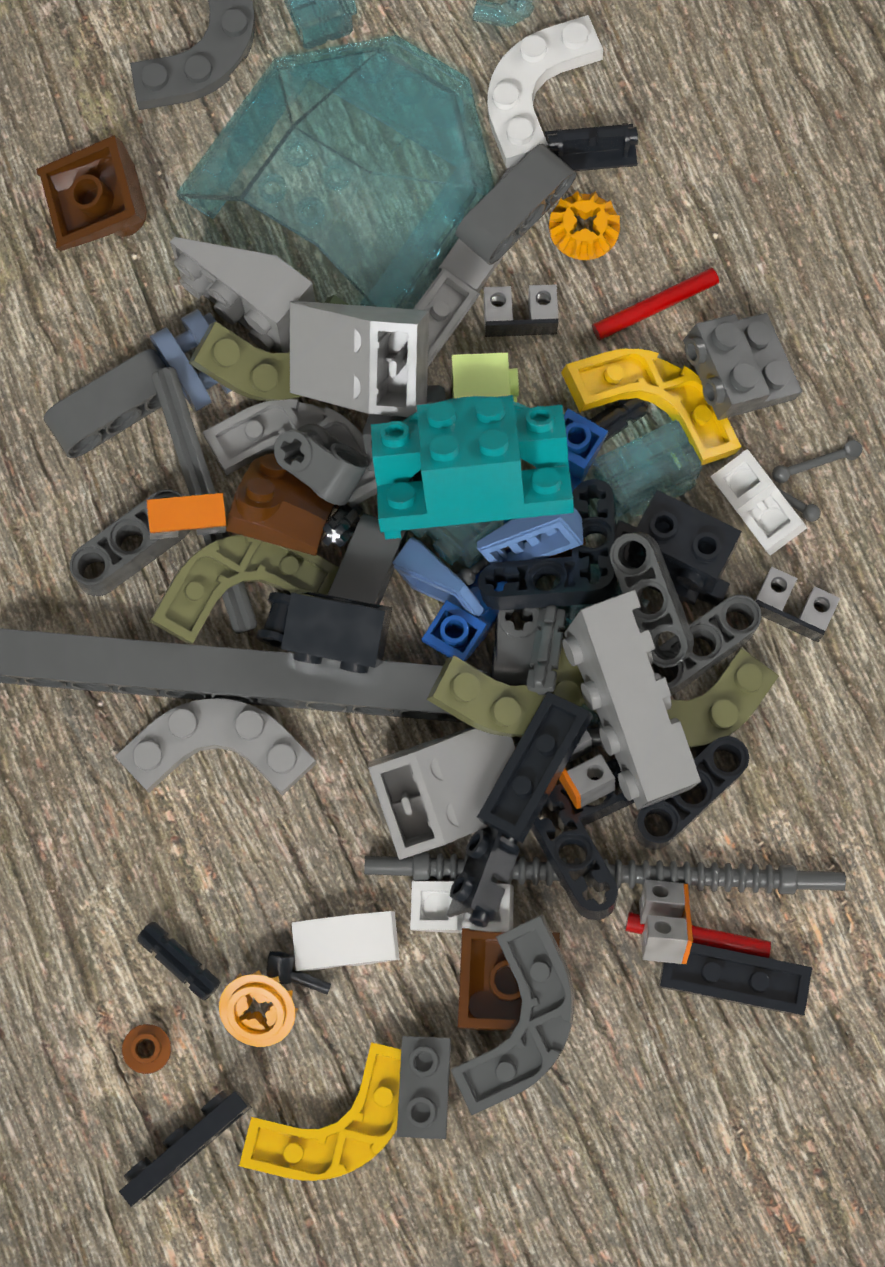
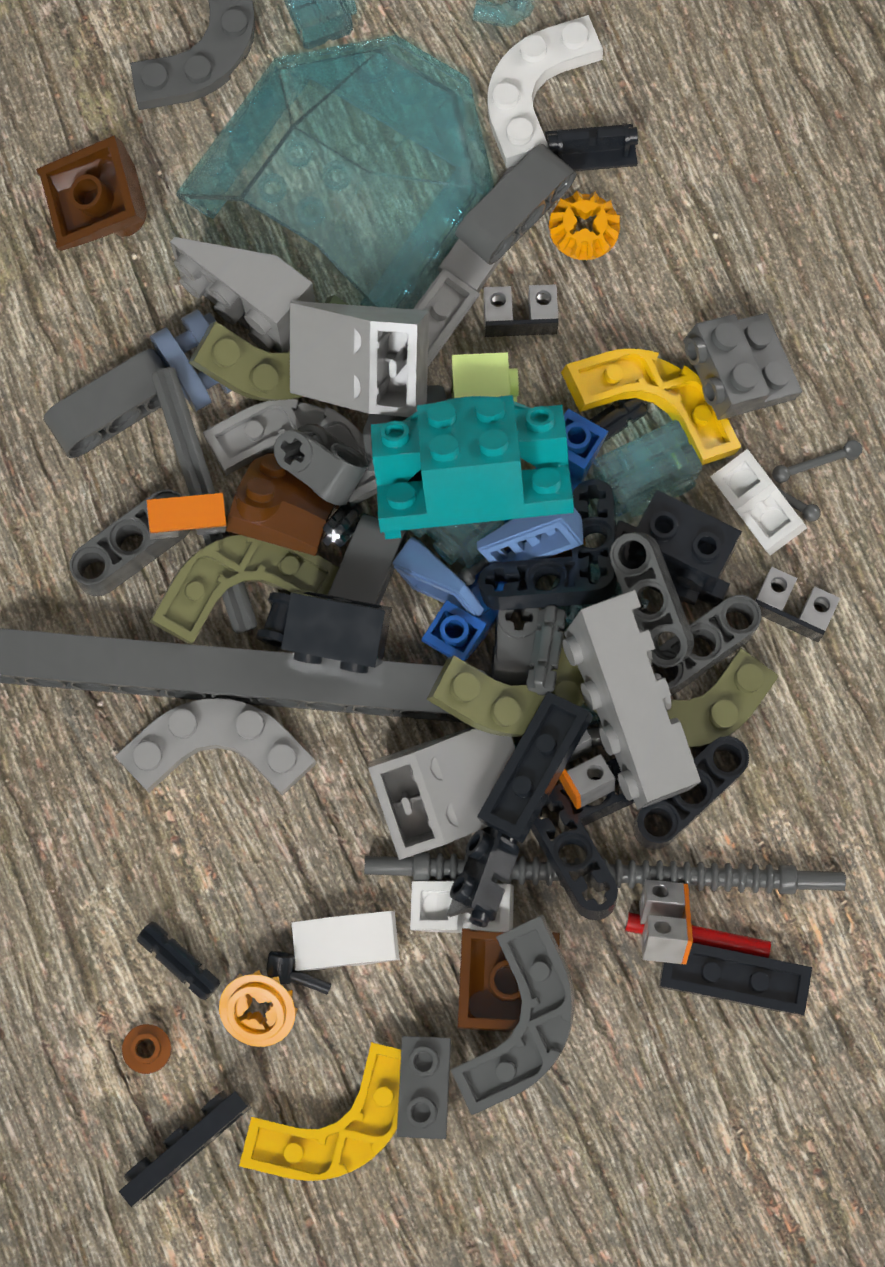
(655, 303): red bar -> none

